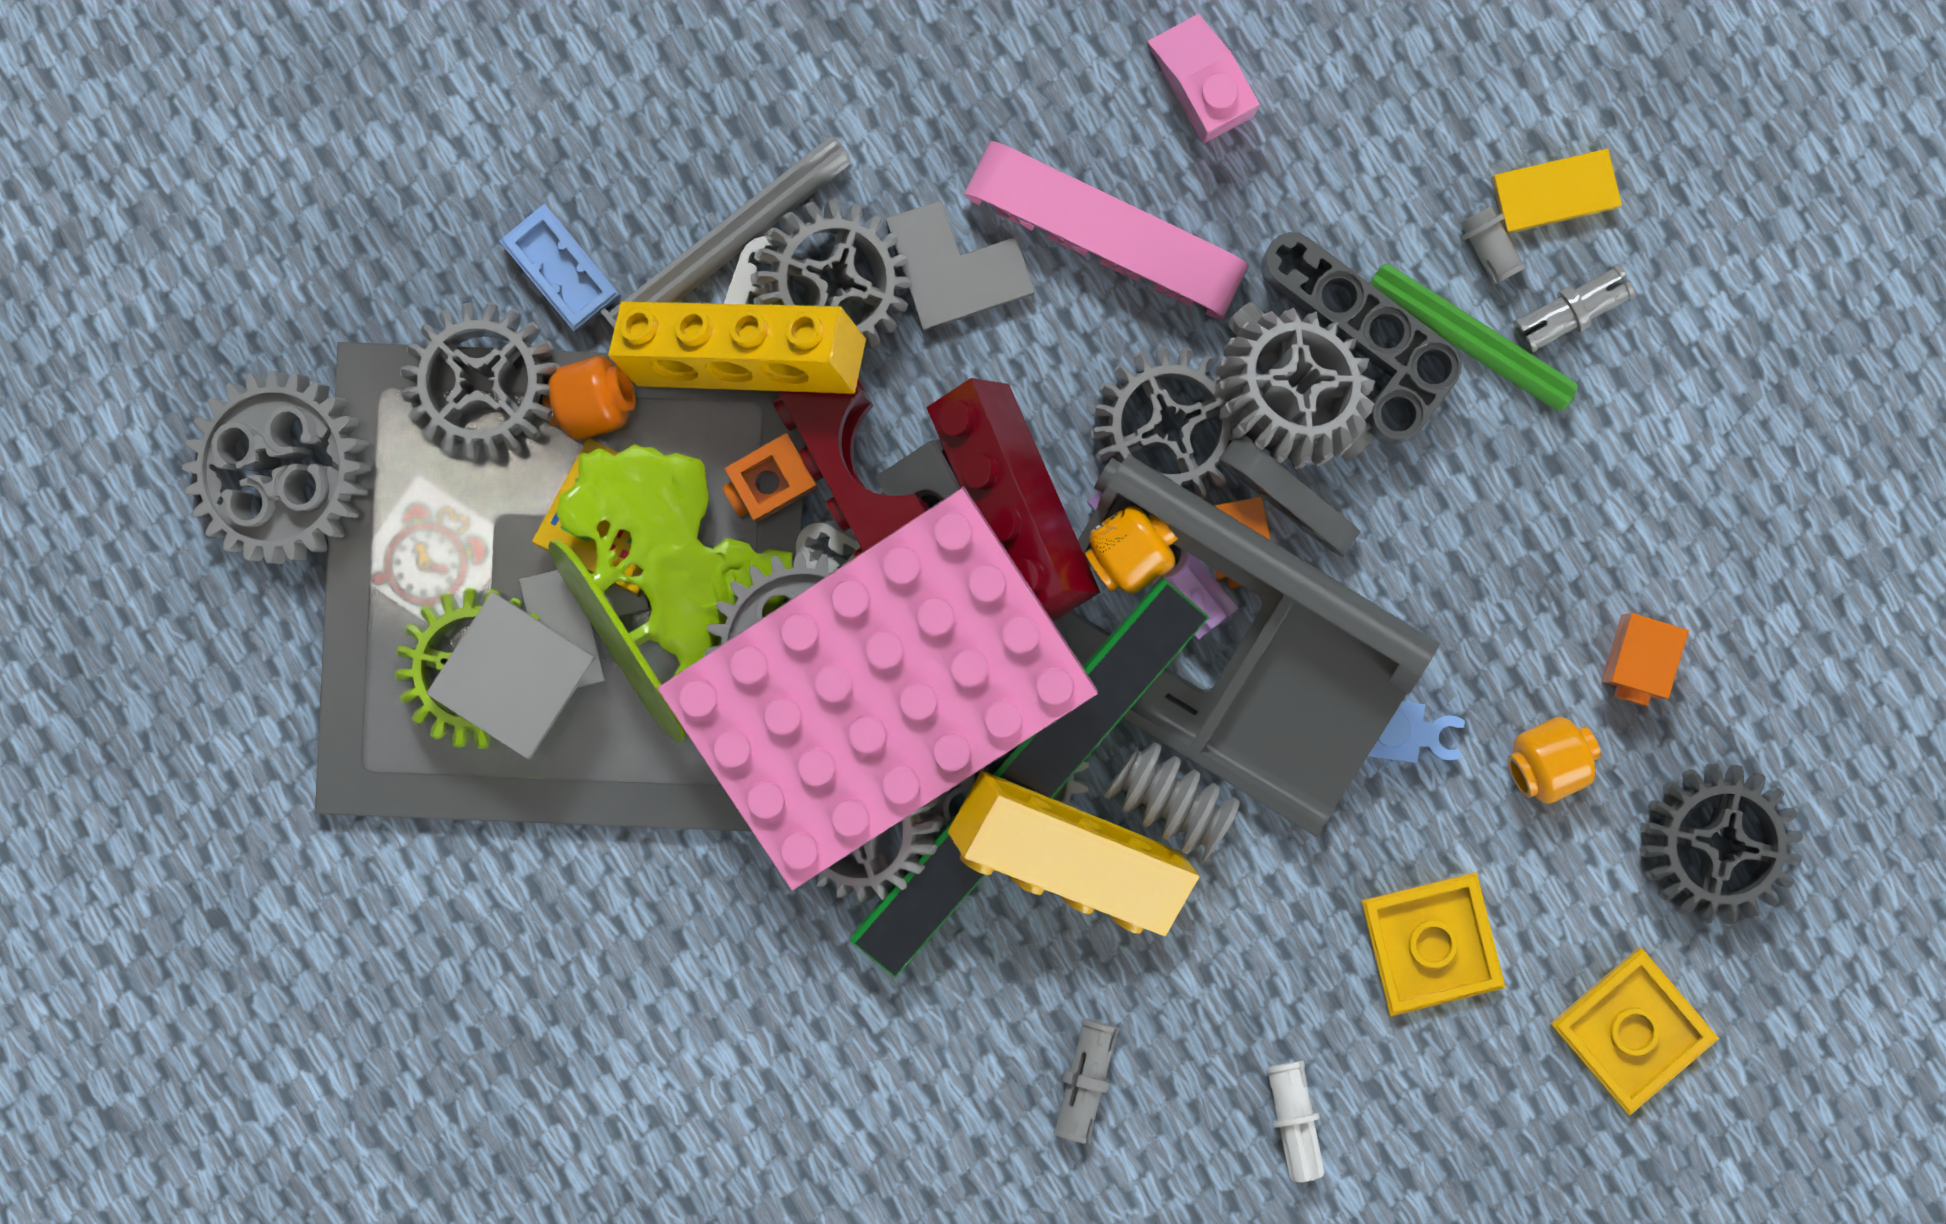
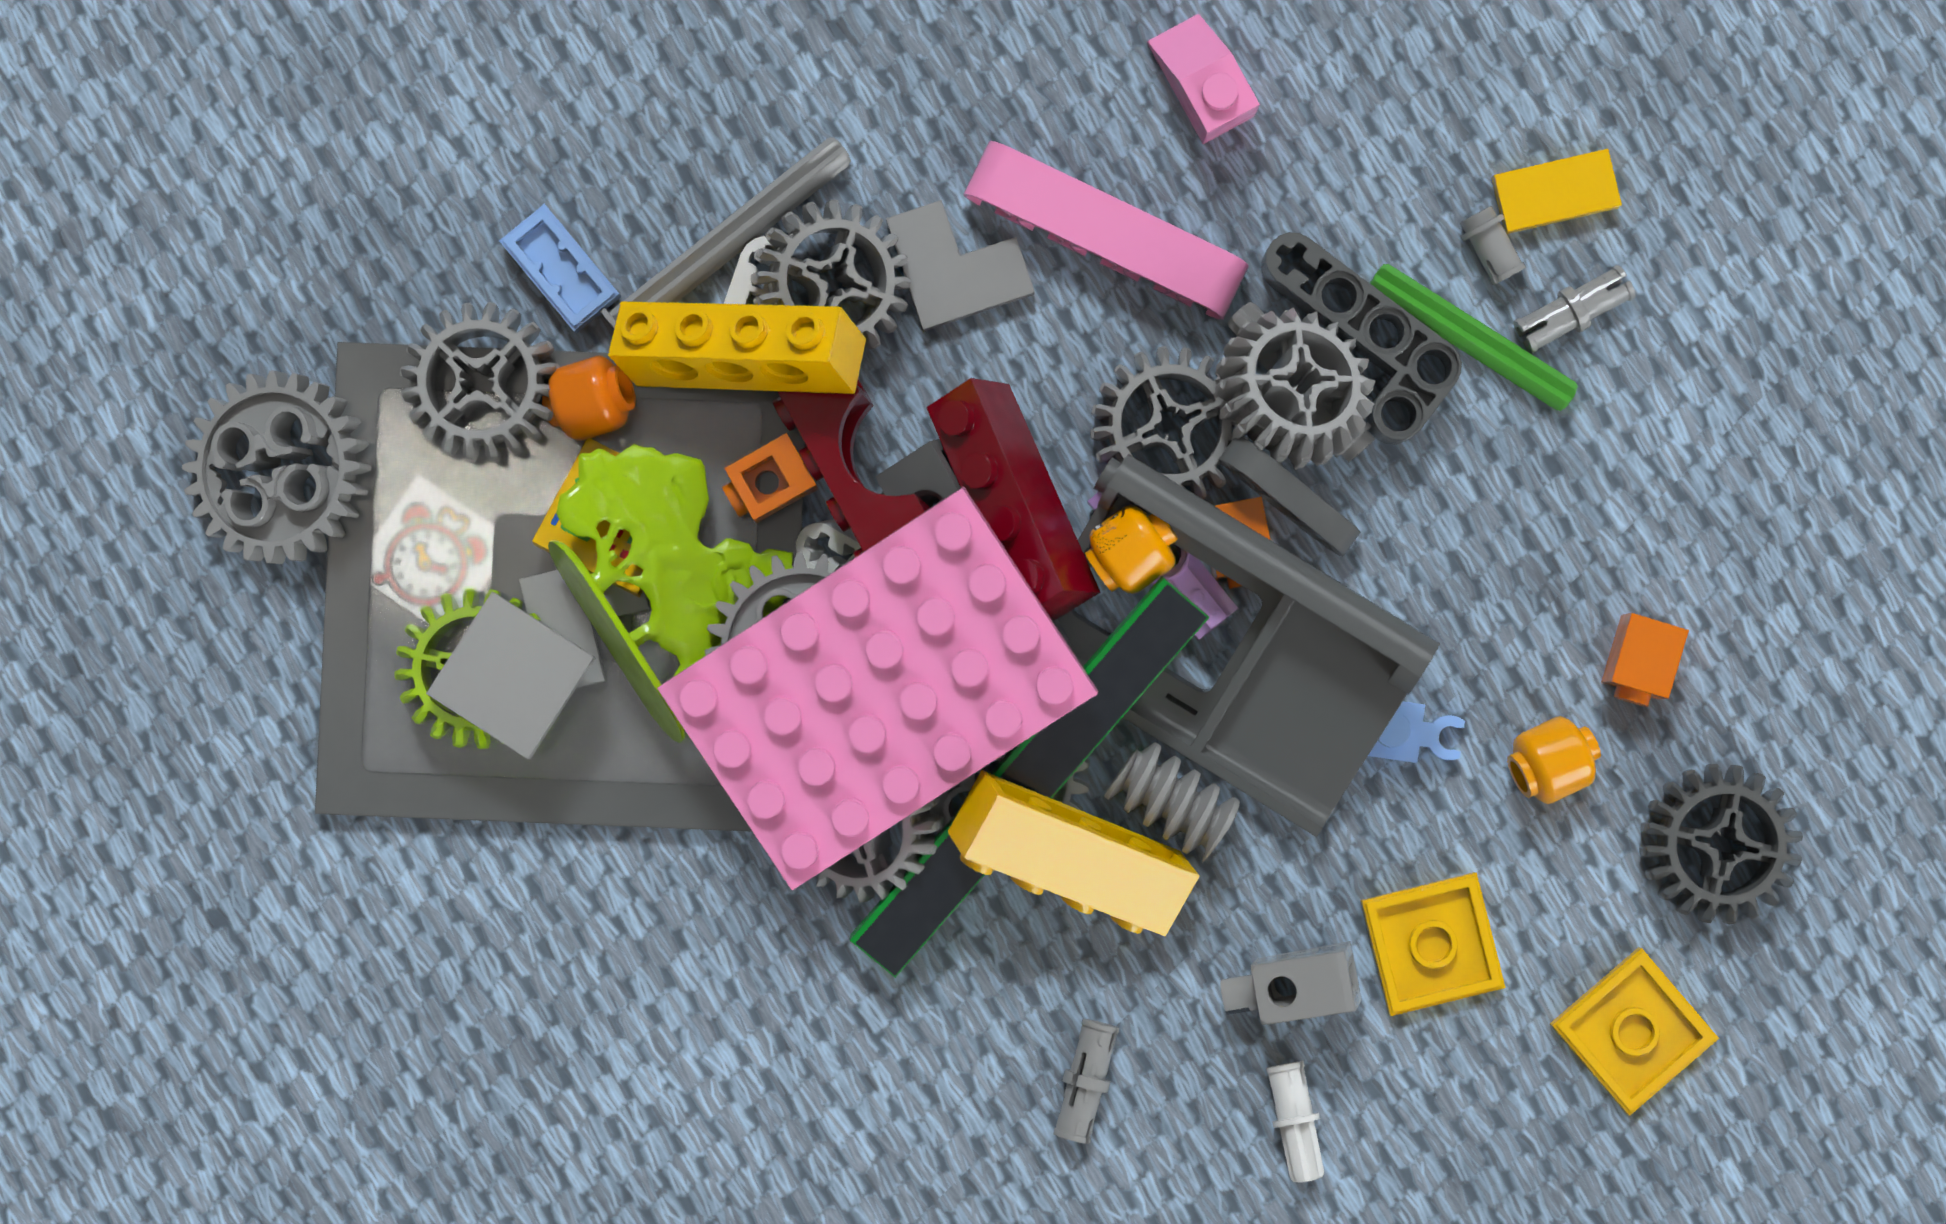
(1323, 982): none -> light grey torso

